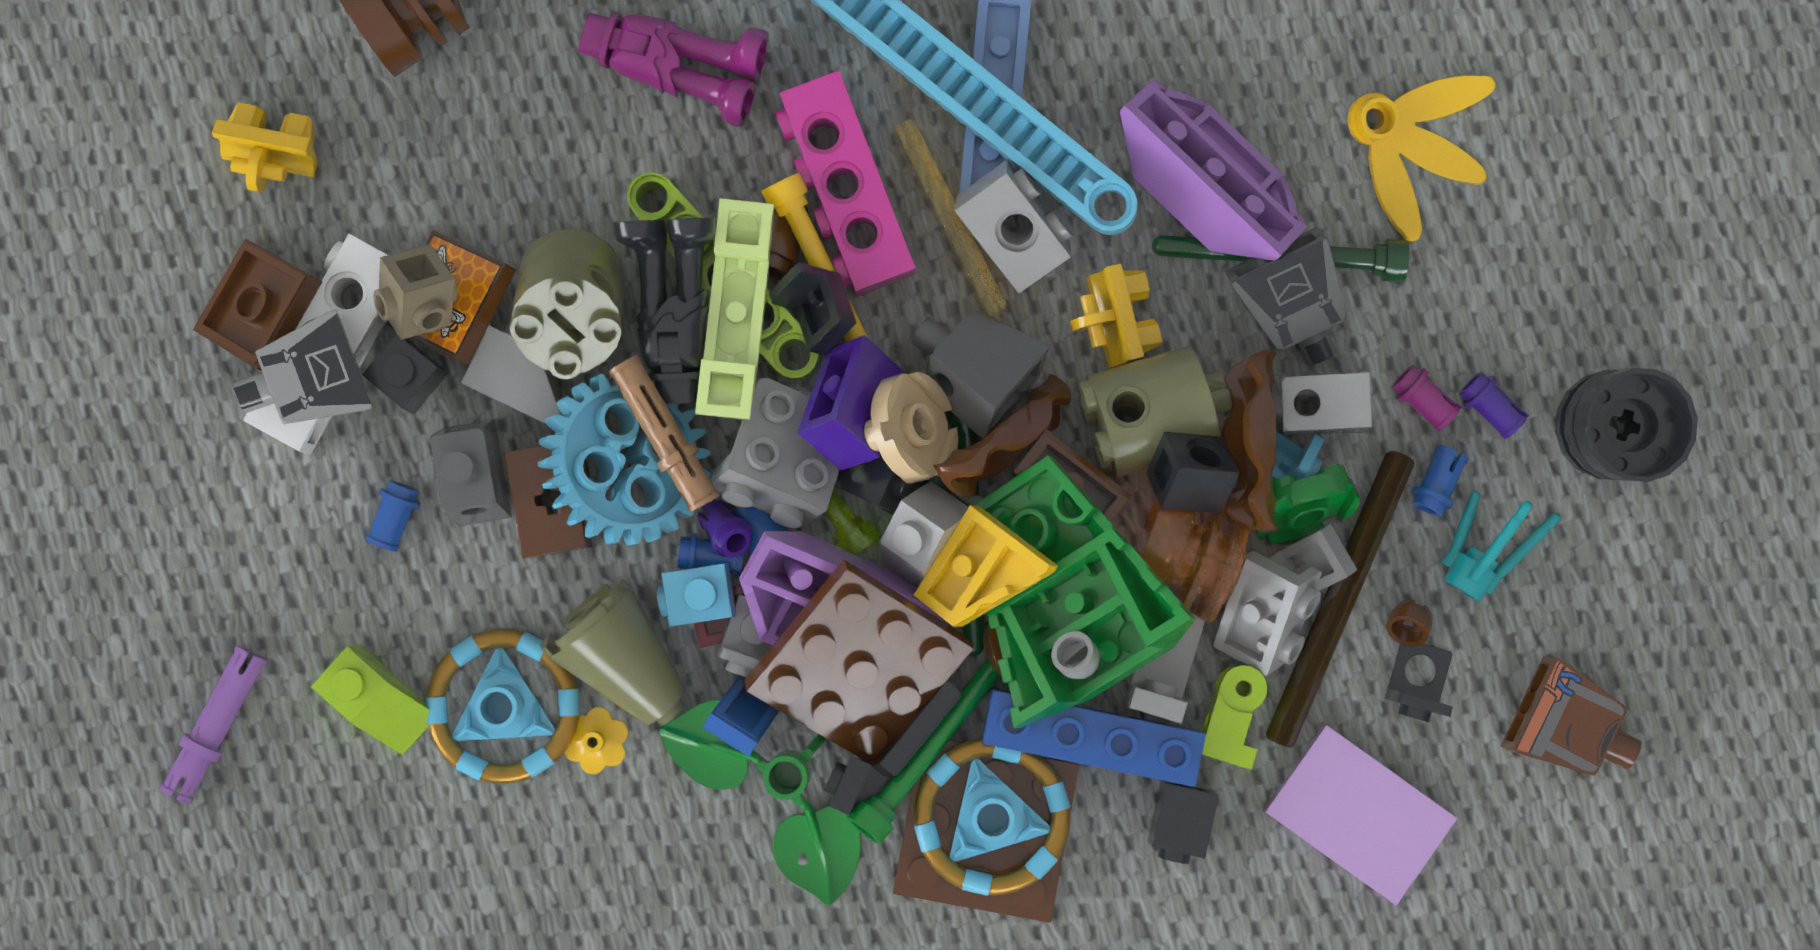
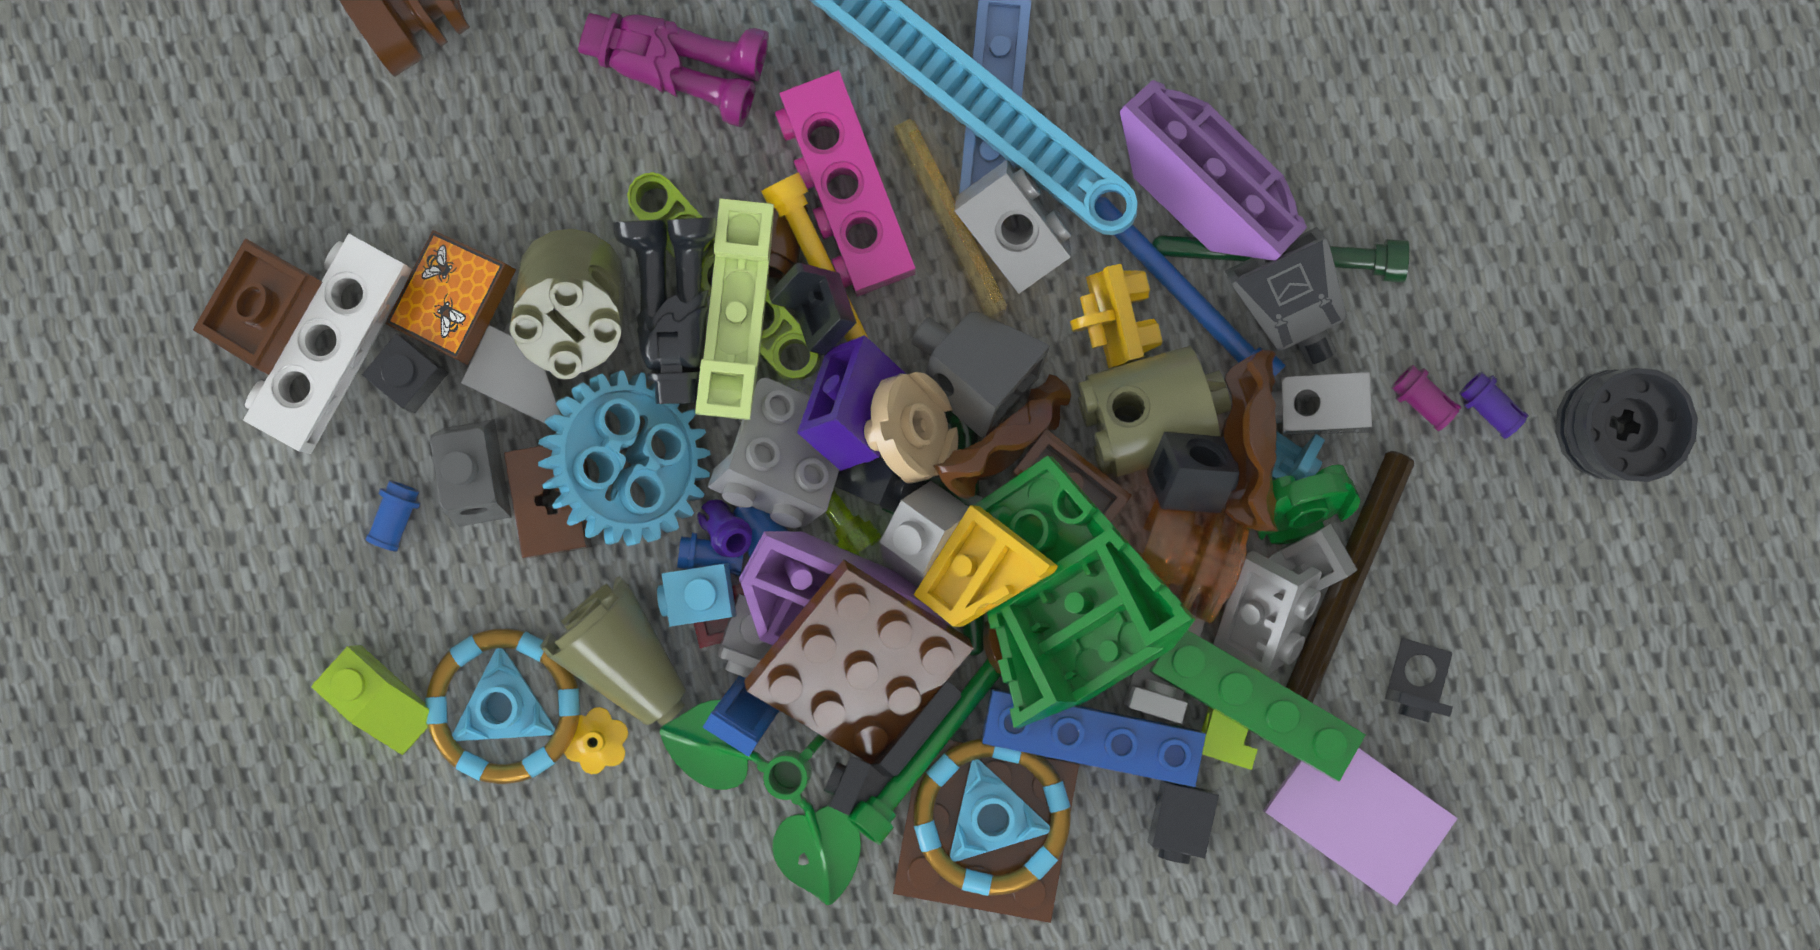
(213, 724): medium lavender pin -> none
(266, 152): yellow hips -> none
(307, 374): torso -> none
(415, 292): dark tan brick -> none
(664, 434): medium nougat pin -> none
(1078, 651): light grey hinge -> none
(1181, 288): none -> blue piece
(1260, 704): none -> green plate
(1399, 135): yellow plant -> none
(1407, 634): reddish brown hinge -> none
(1439, 481): blue pin -> none
(1478, 572): teal plant -> none
(1570, 722): reddish brown torso -> none

